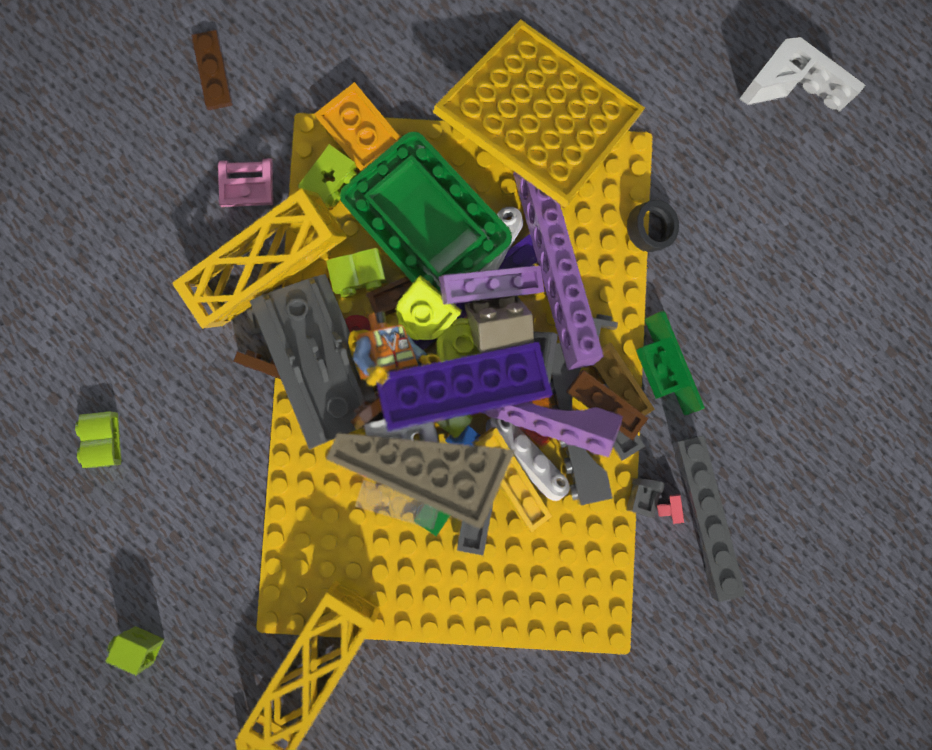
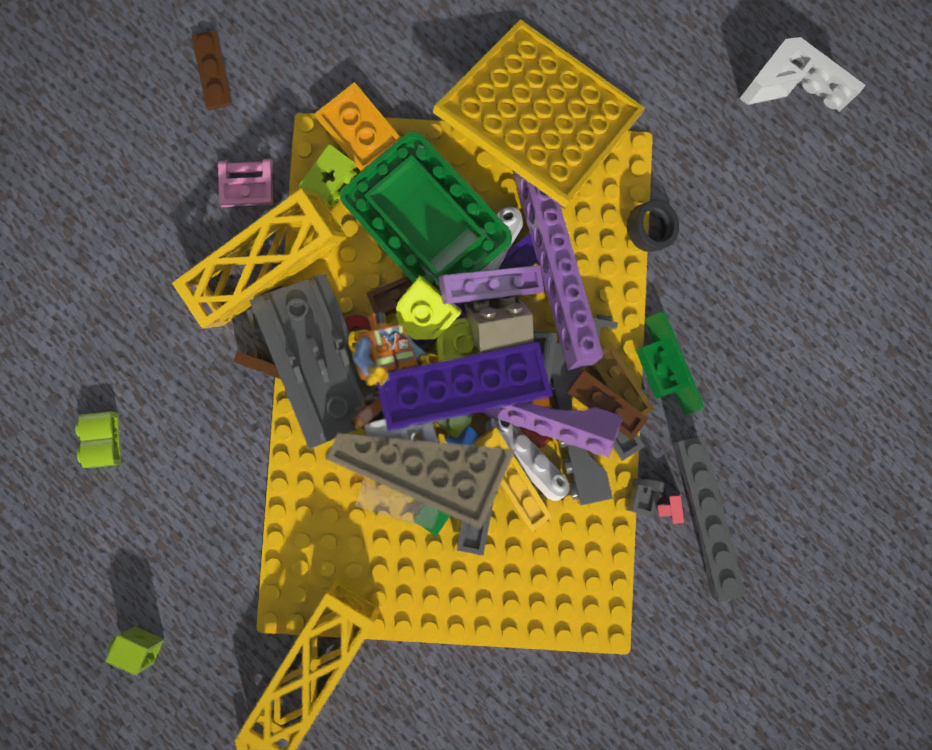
(356, 272): lime brick -> none

